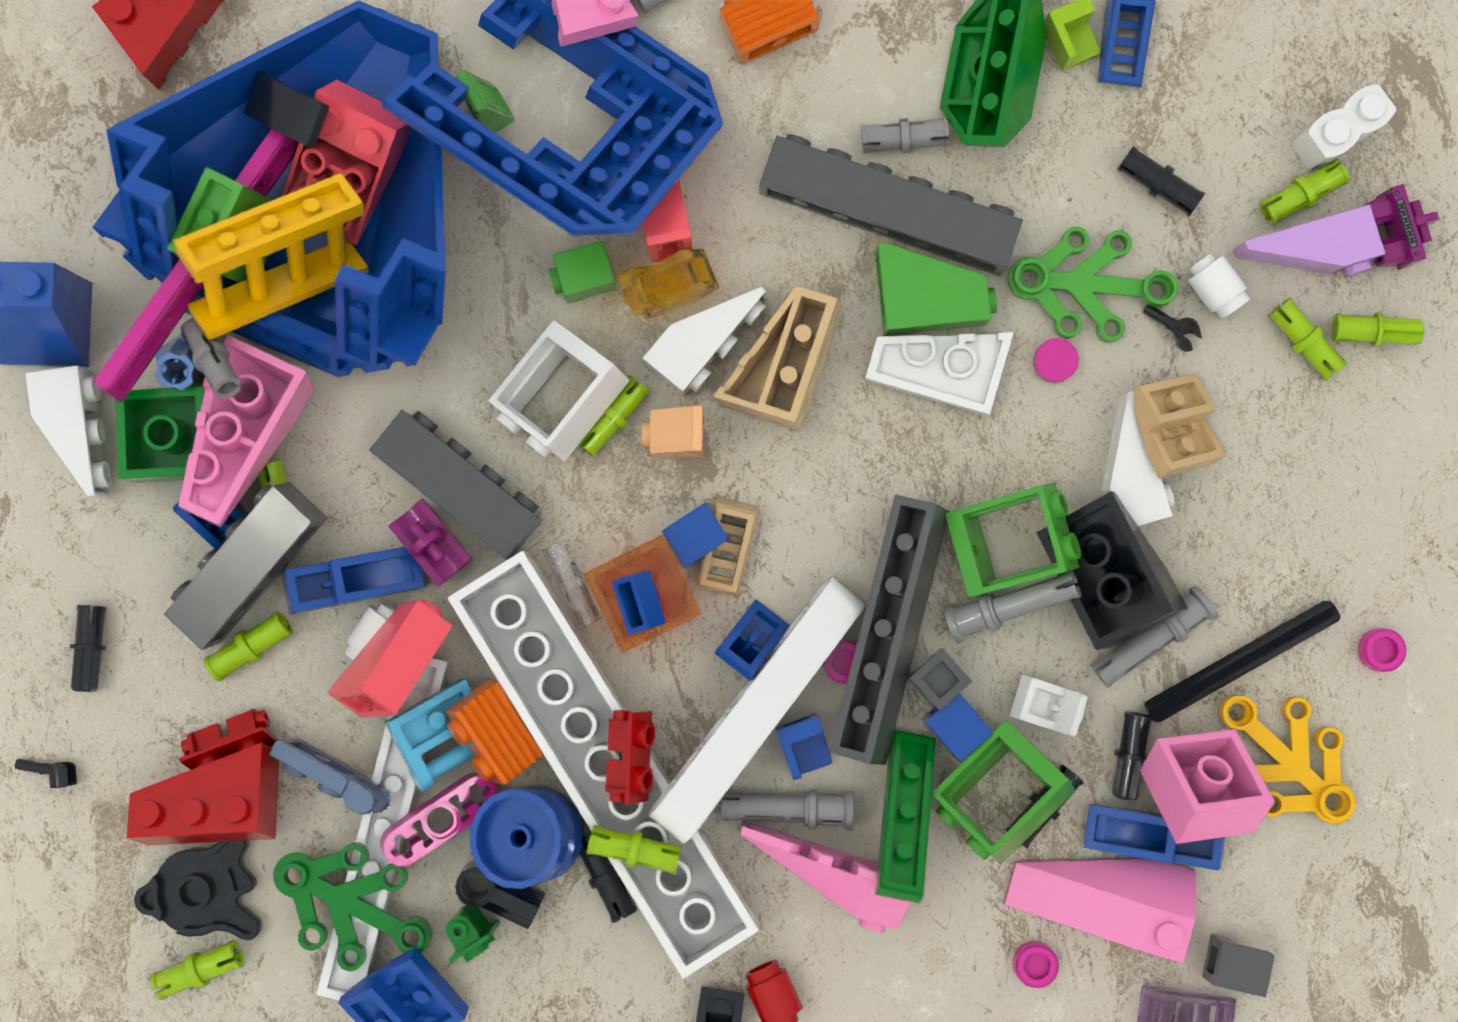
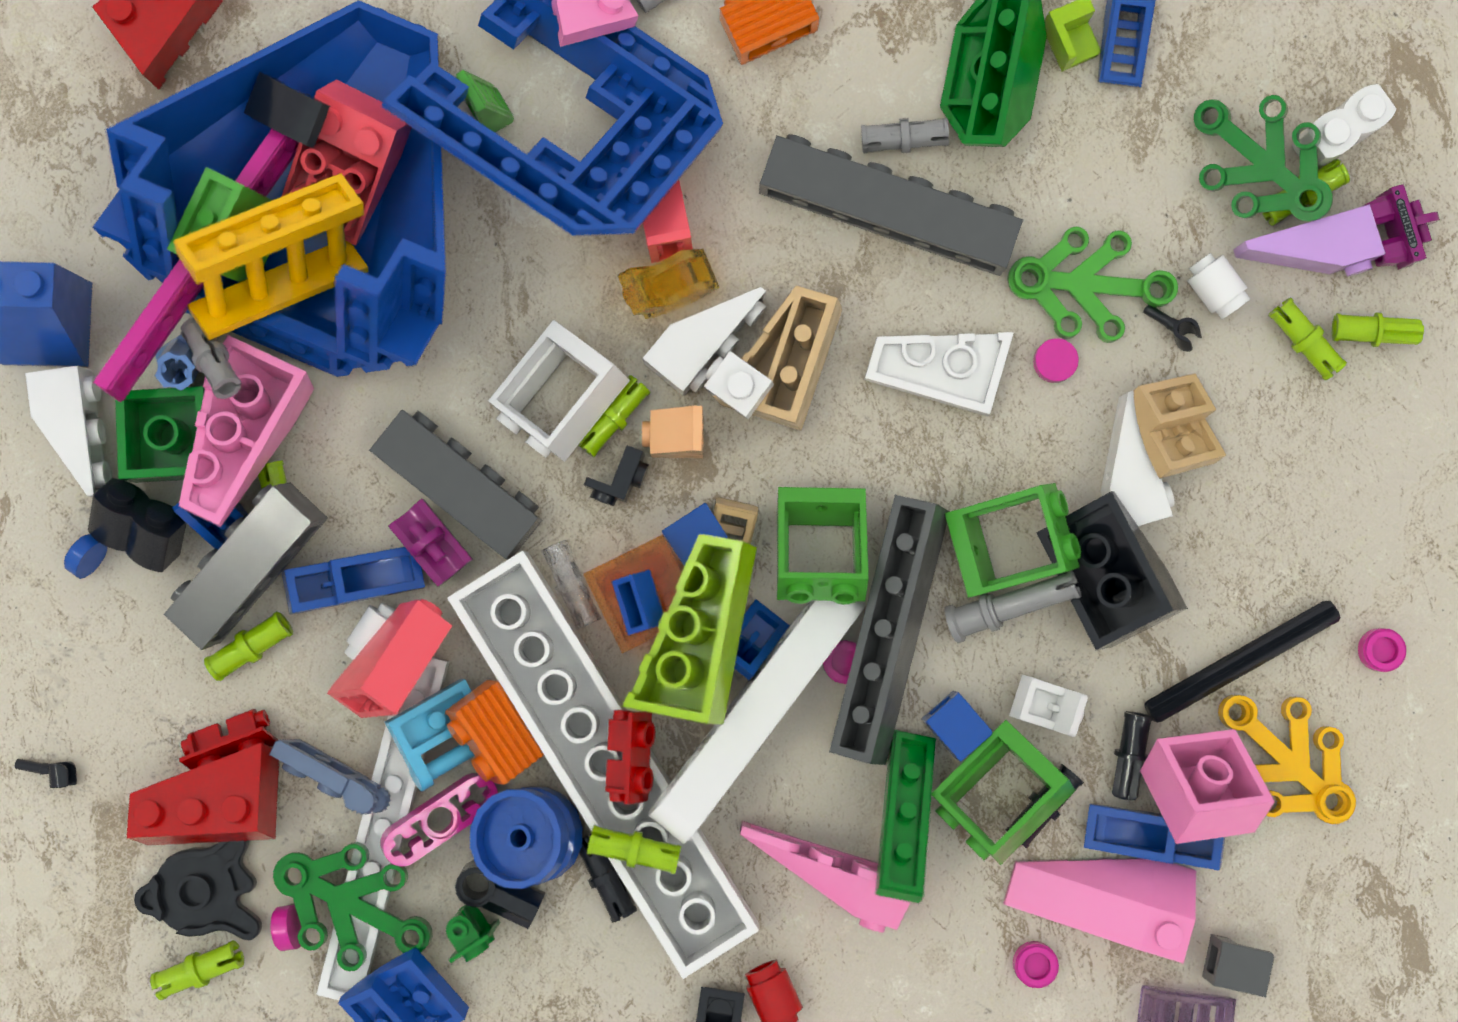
(84, 556): none -> blue tile
(87, 649): black axle -> none
(133, 523): none -> black brick
(285, 928): none -> dark pink tile
(582, 272): bright green brick -> none
(629, 474): none -> black bracket
(698, 636): none -> lime wedge
(737, 384): none -> white bracket
(804, 745): blue panel -> none
(809, 809): light grey pin -> none
(839, 508): none -> bright green window
(928, 293): bright green slope -> none
(939, 679): dark grey panel -> none
(1152, 640): light grey pin -> none
(1161, 181): black pin -> none
(1268, 163): none -> green plant

